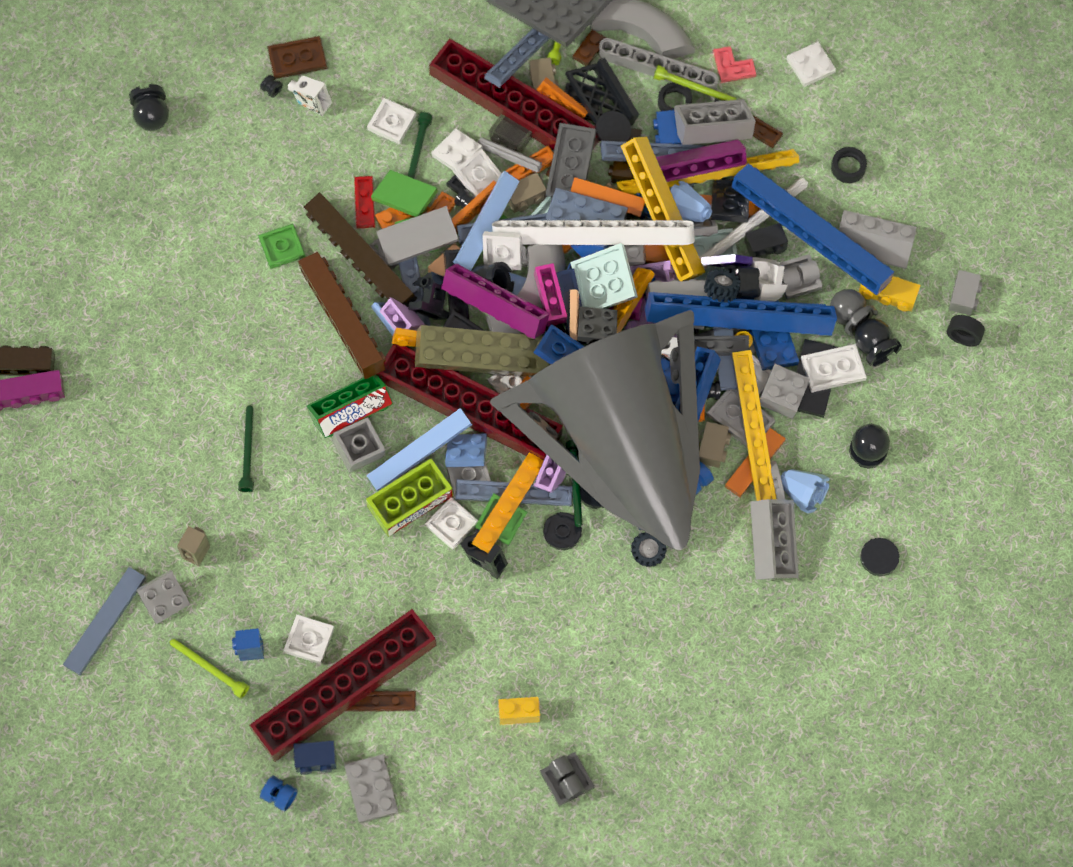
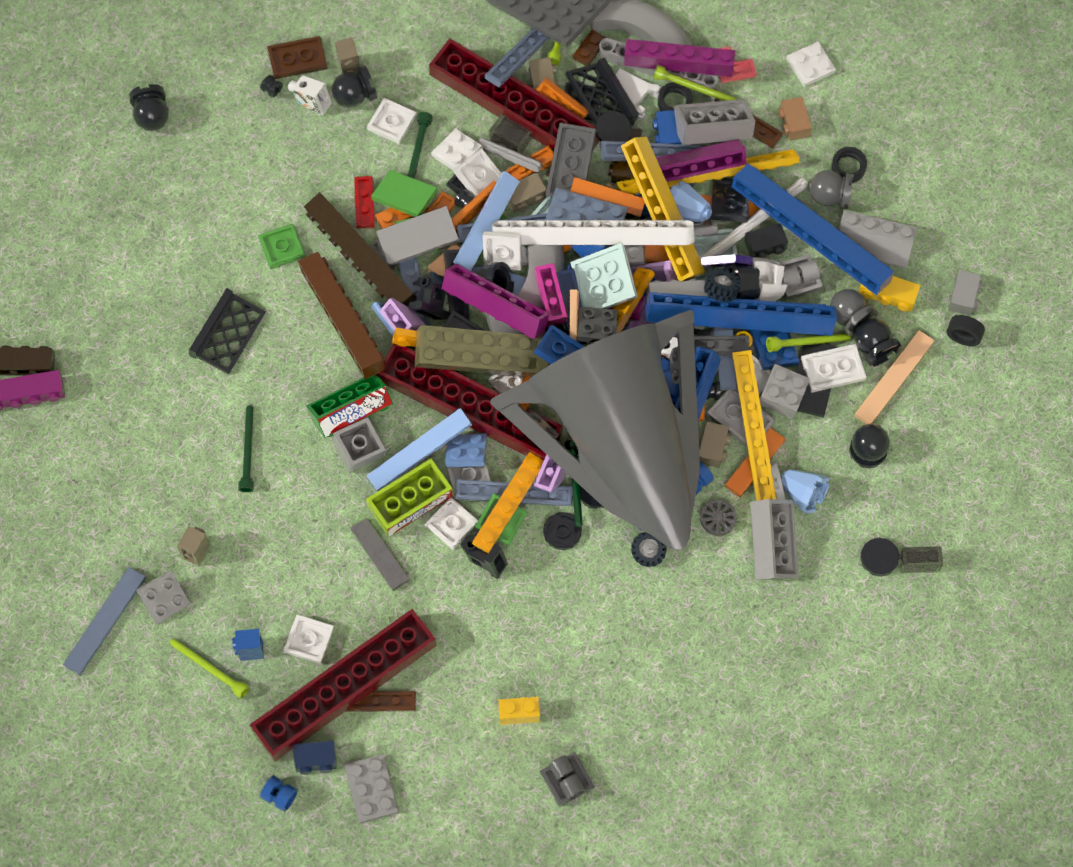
(212, 323): none -> black fence
(347, 55): none -> dark tan brick
(352, 88): none -> black tile
(379, 554): none -> flat silver tile
(637, 89): none -> white flag
(679, 57): none -> magenta brick
(718, 517): none -> flat silver wheel
(773, 344): none -> lime piece
(795, 118): none -> medium nougat brick
(831, 188): none -> dark grey tile
(894, 378): none -> light nougat tile
(921, 559): none -> clear smoke brick

